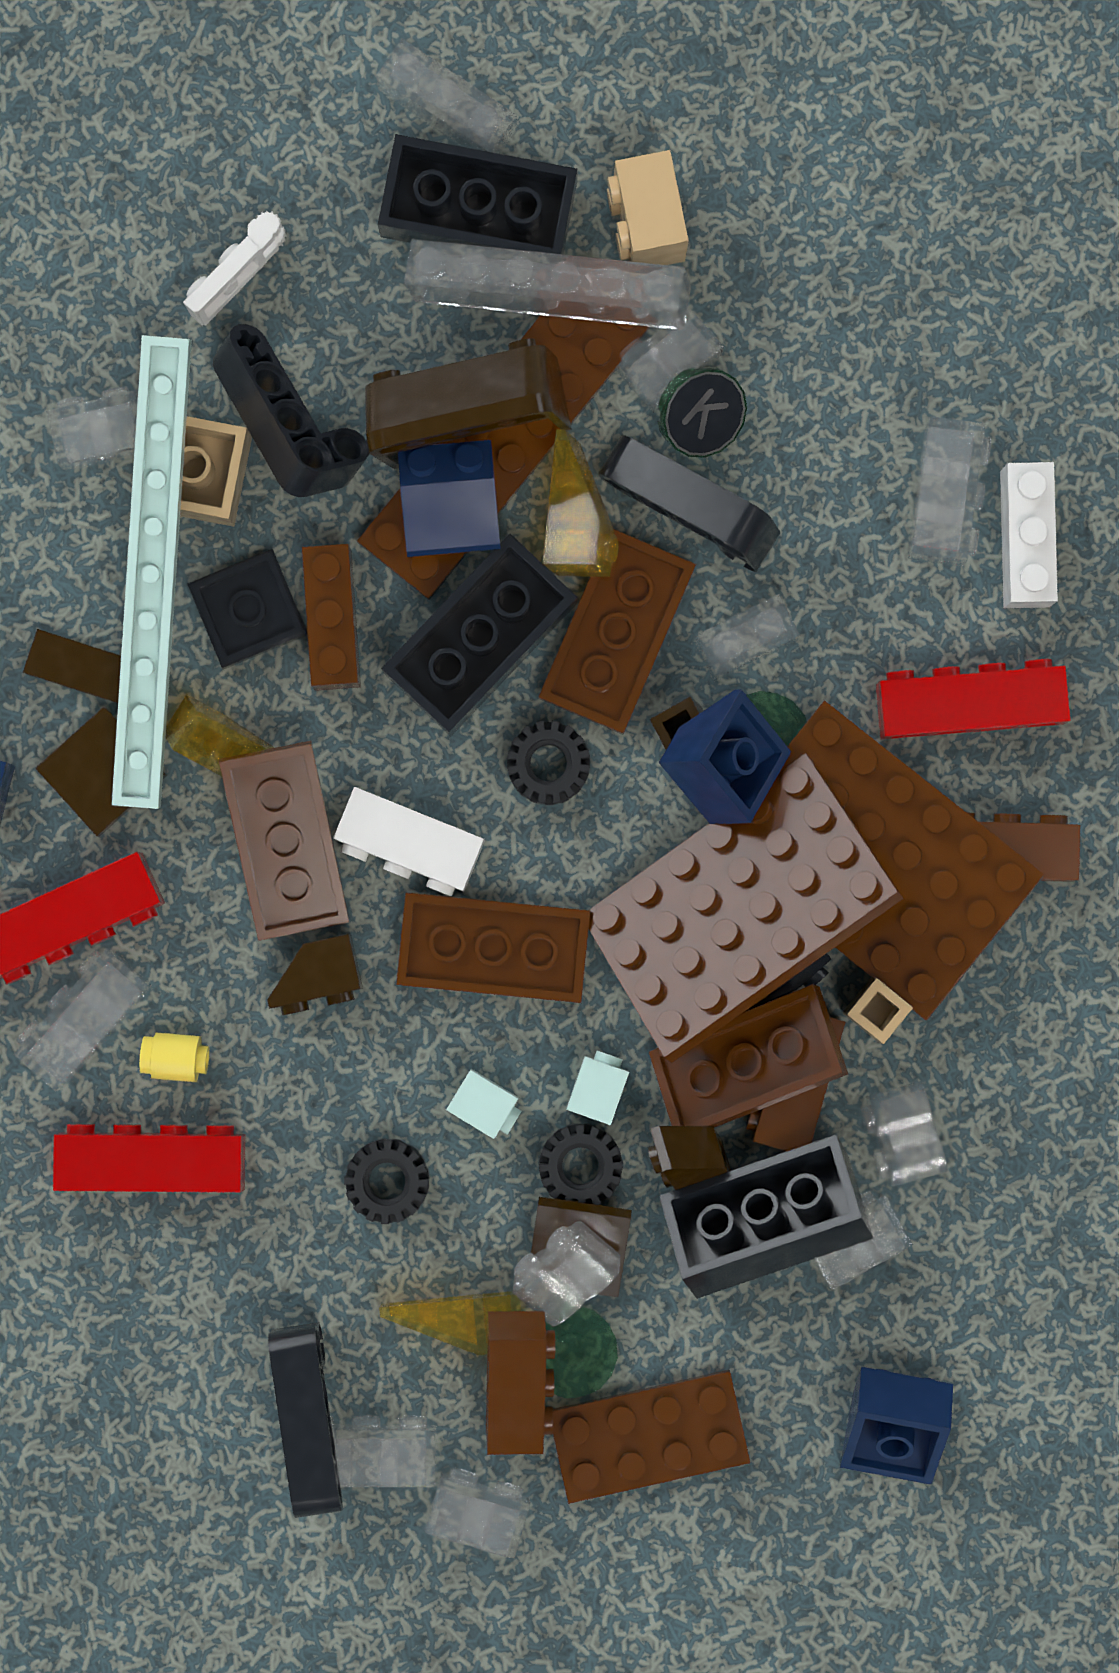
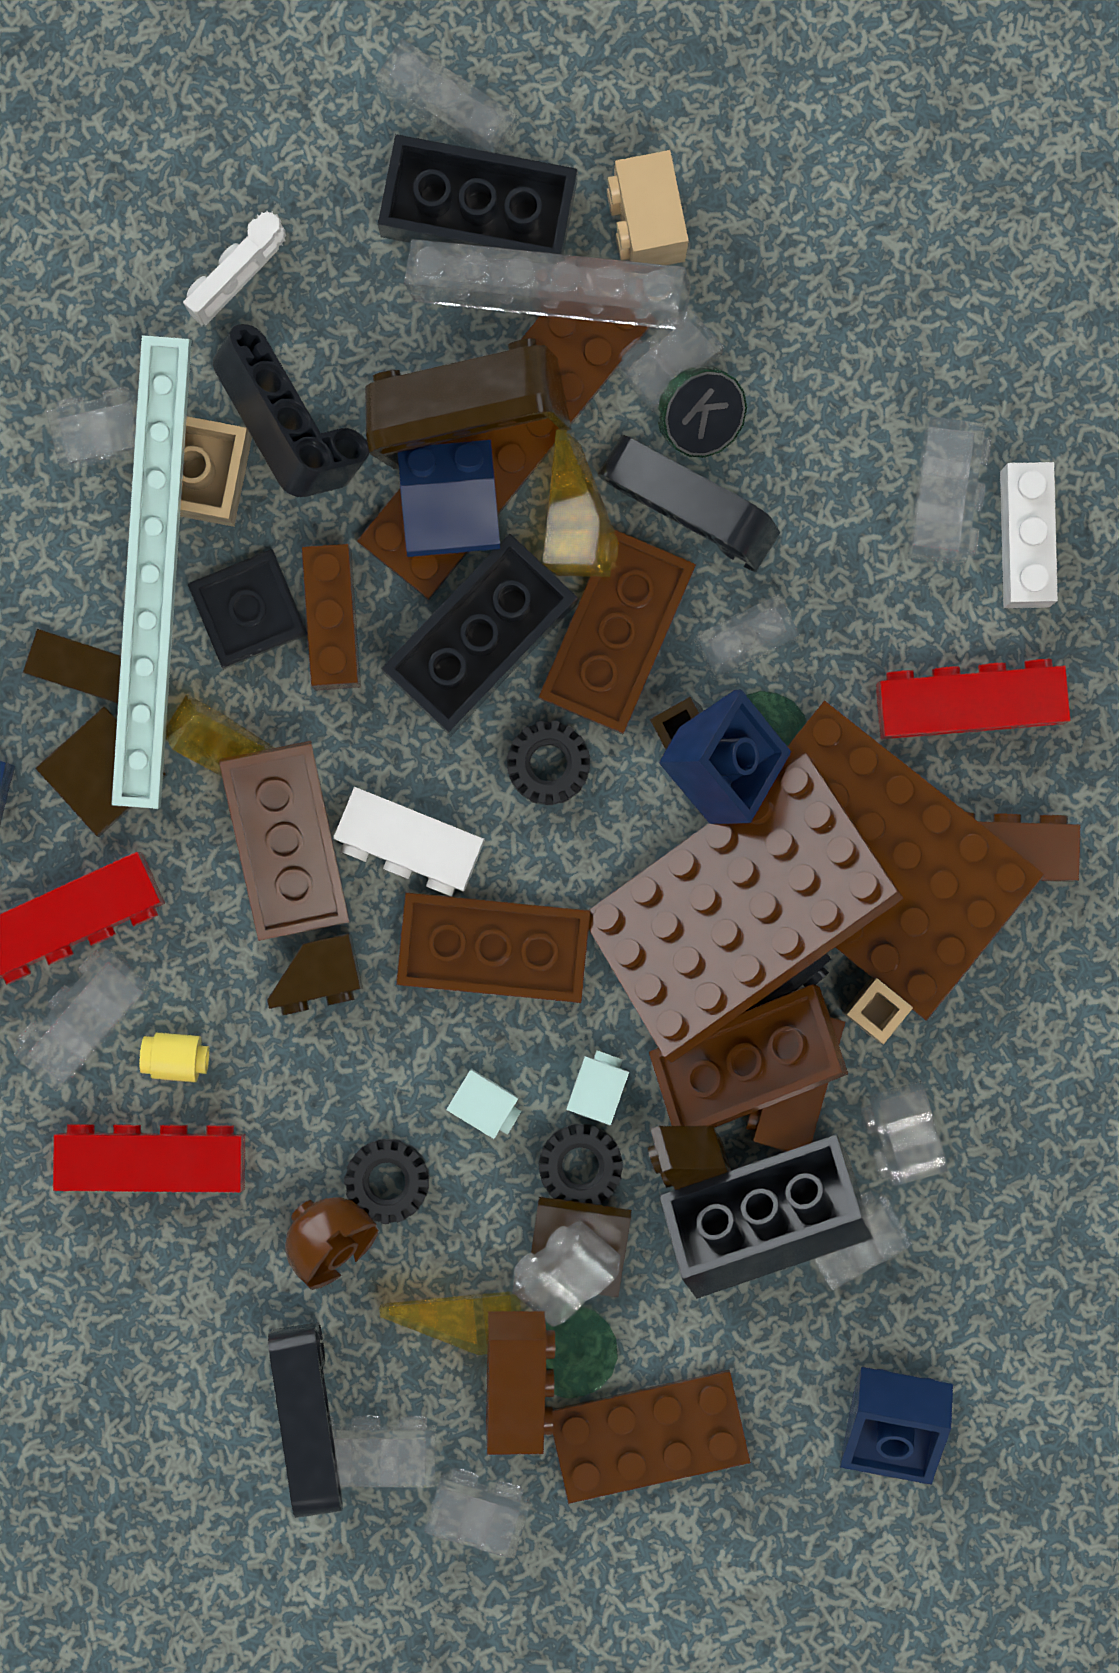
(326, 1237): none -> reddish brown cylinder

